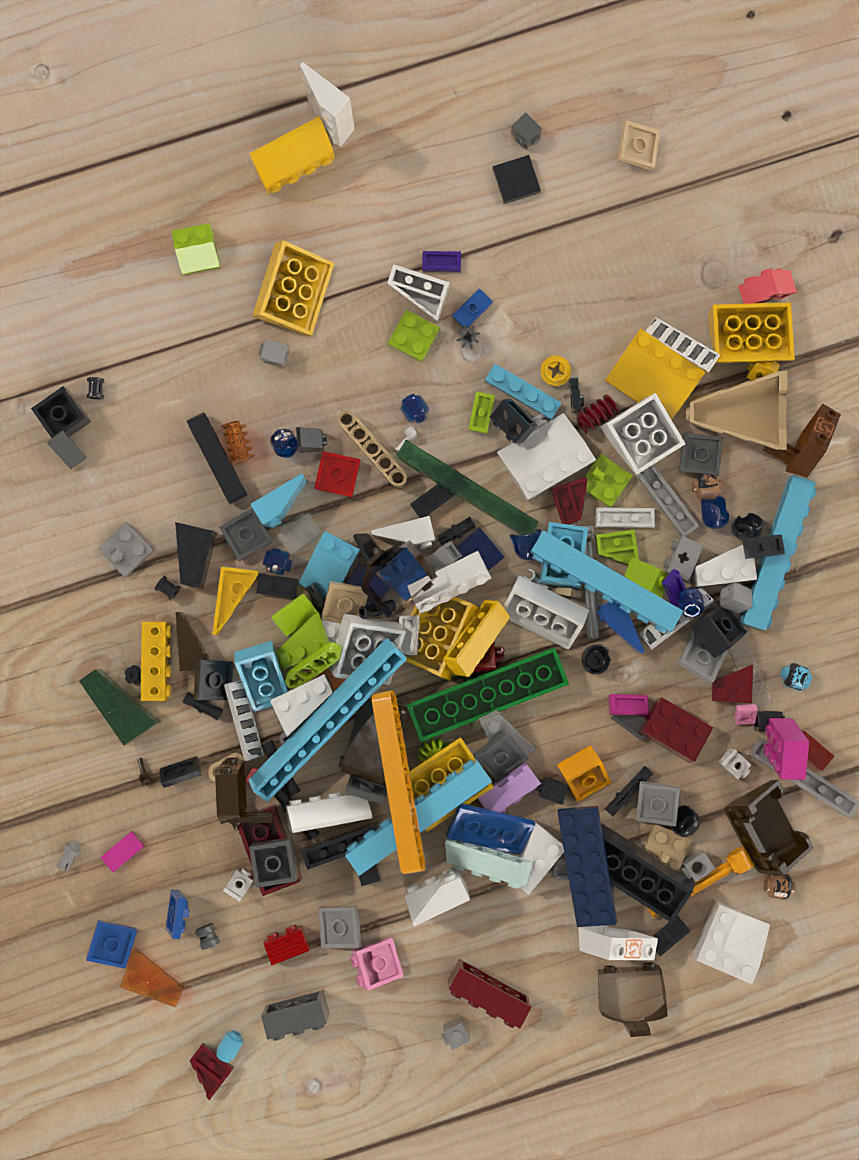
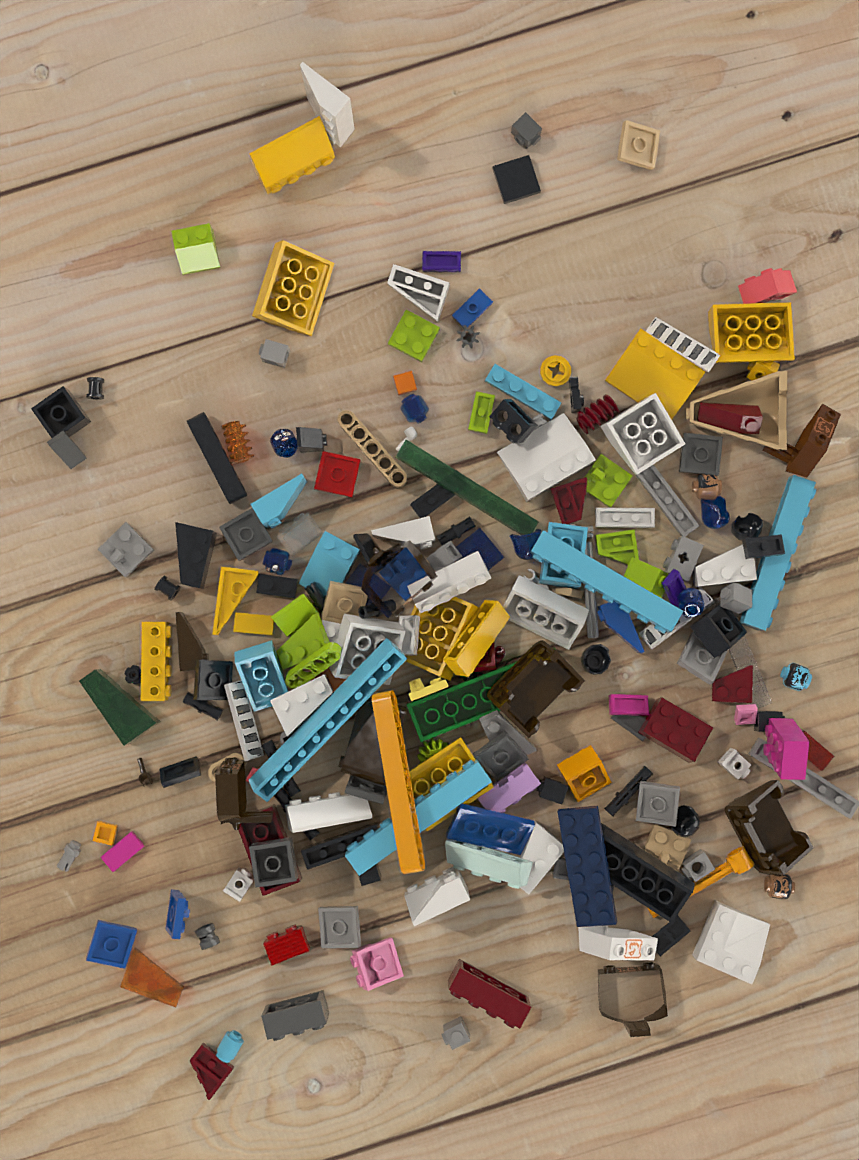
(105, 833): none -> light orange plate
(253, 623): none -> yellow tile
(405, 383): none -> orange tile
(419, 691): none -> light yellow hinge
(533, 686): none -> dark brown windscreen
(731, 417): none -> dark red slope

